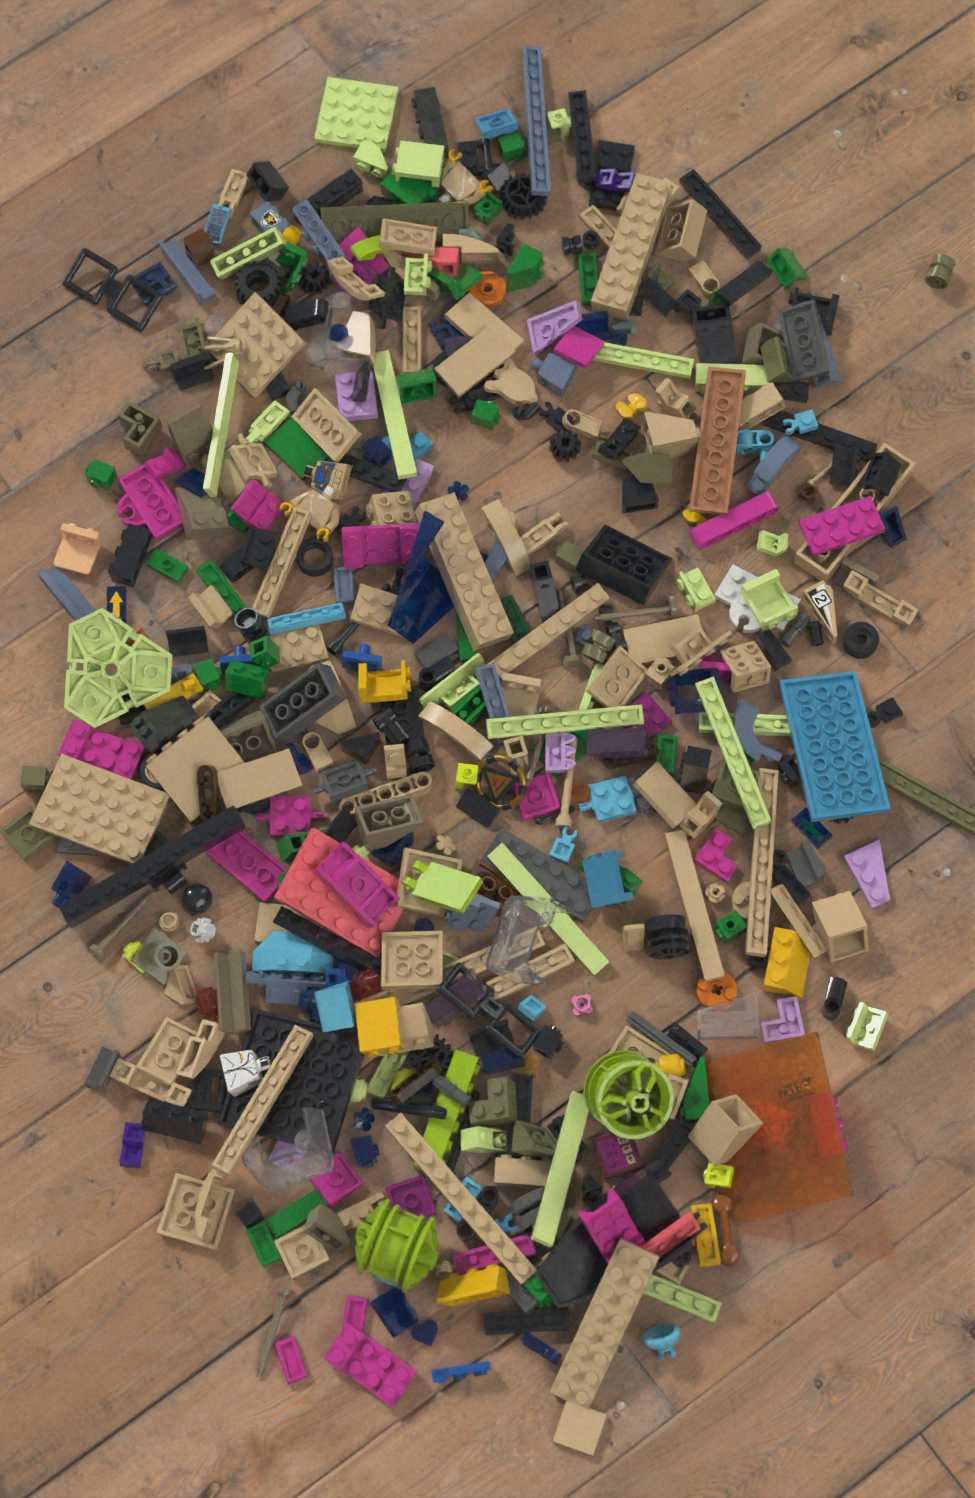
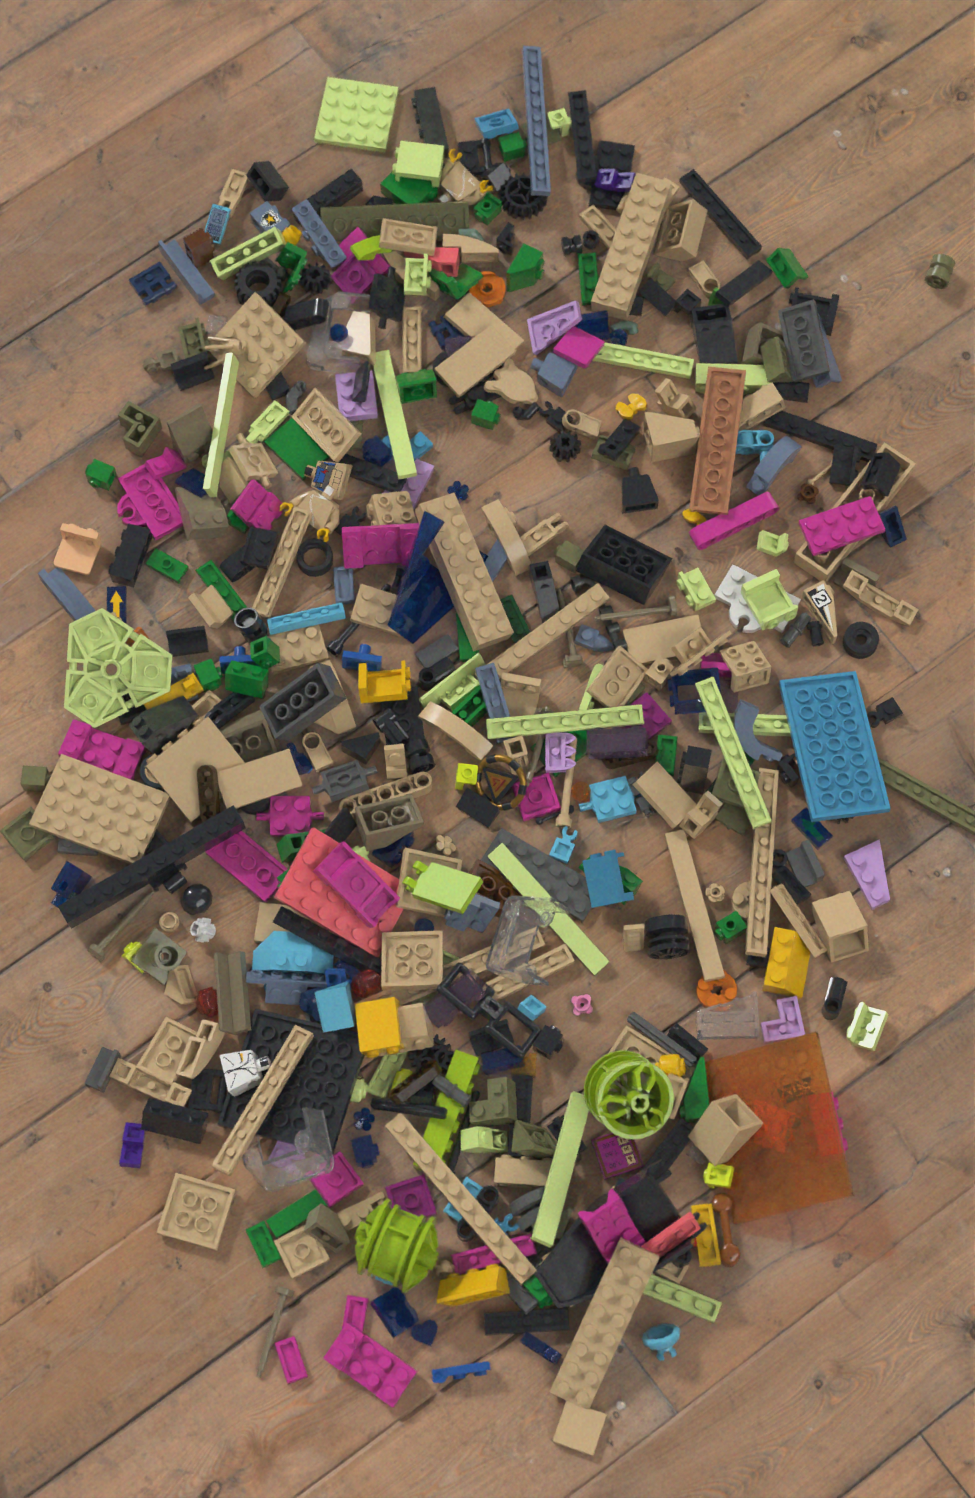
(112, 289): black bar -> none
(202, 1223): tan slope -> none
(250, 1214): black panel -> none
(343, 272): tan slope -> none
(370, 159): yellowish green slope -> none
(591, 1189): black hinge -> none
(598, 646): olive wheel -> none
(650, 467): olive slope -> none
(712, 856): dark pink plate -> none
(772, 649): black panel -> none
(802, 421): medium azure plate -> none

